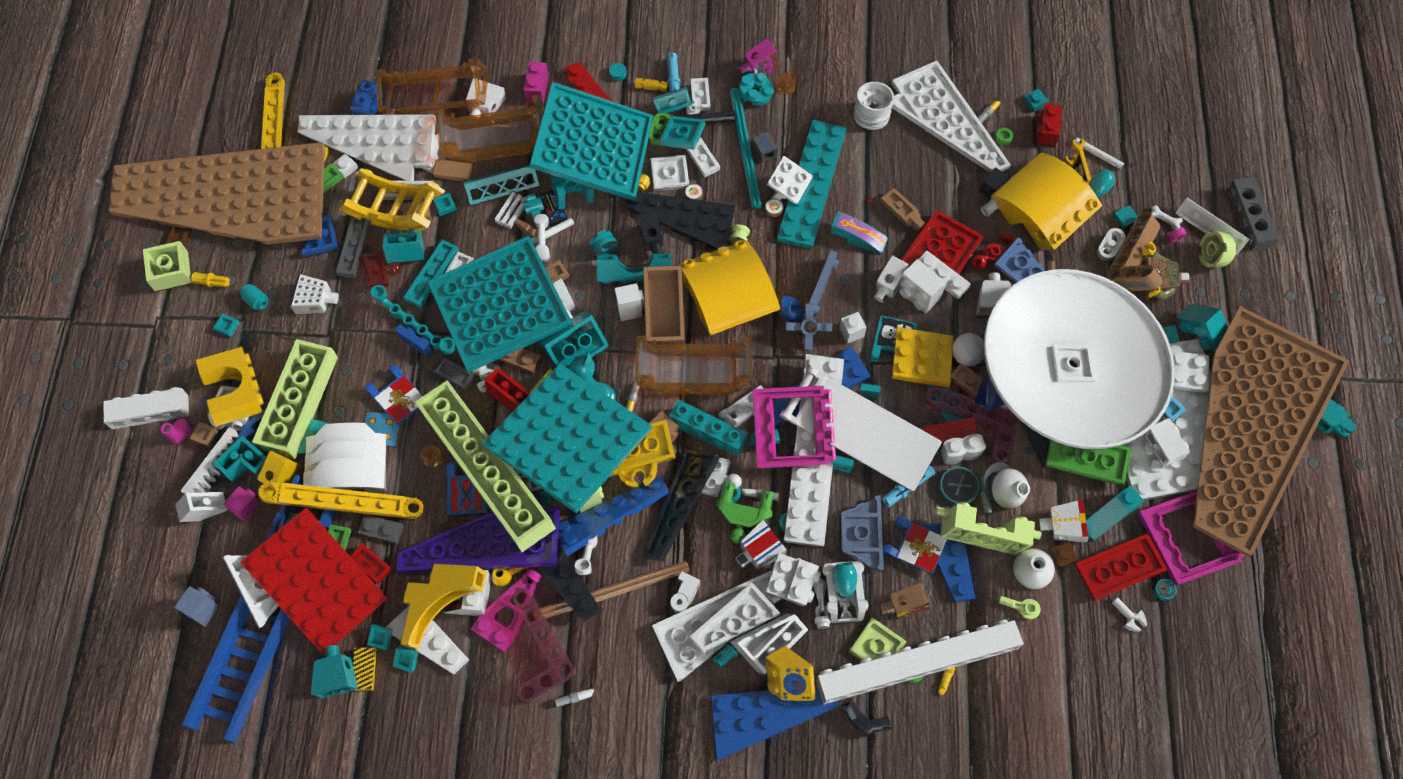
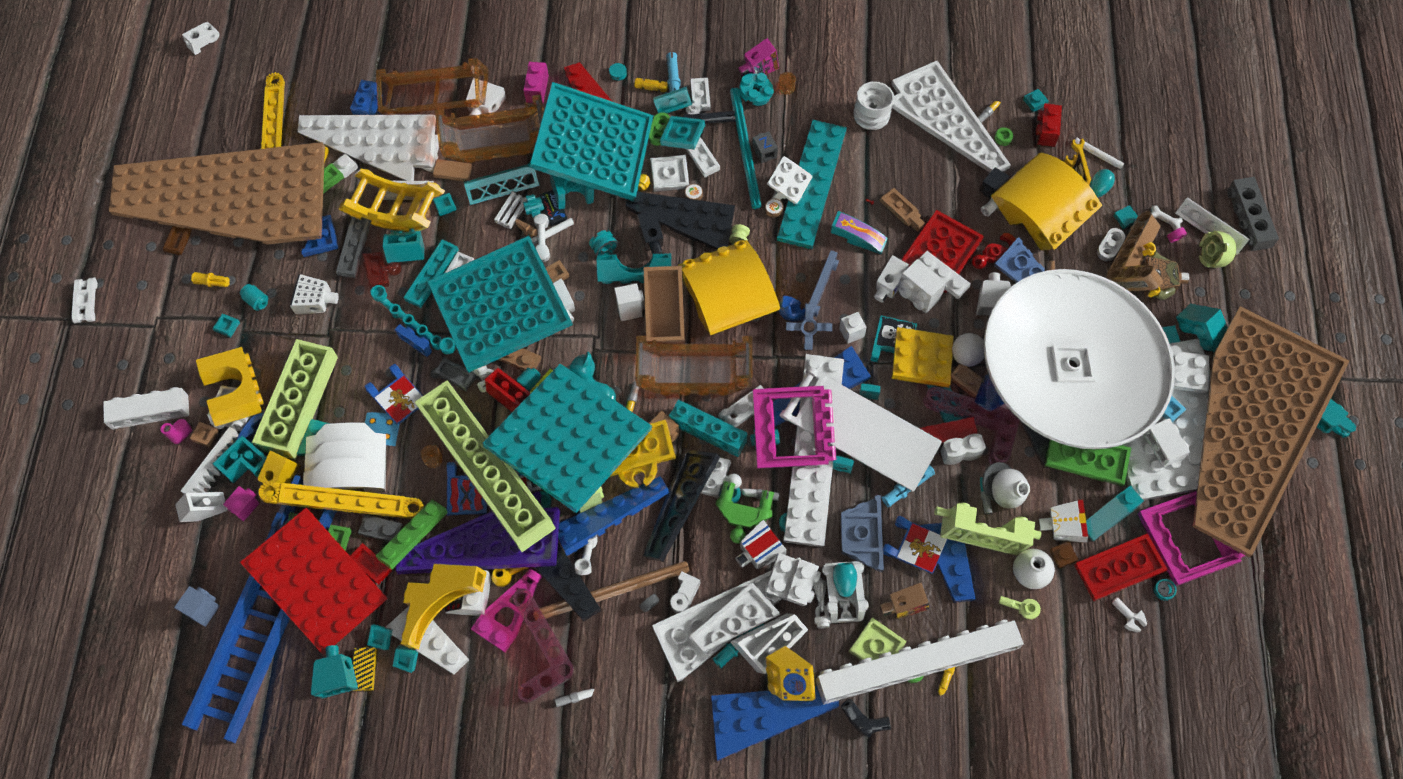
(83, 300): none -> white plate
(167, 266): yellowish green brick -> none
(200, 36): none -> white leg
(256, 598): white wing -> none
(411, 534): none -> bright green plate
(528, 378): none -> teal brick
(574, 341): teal slope -> none
(649, 603): none -> dark grey tile
(959, 485): black tile -> none

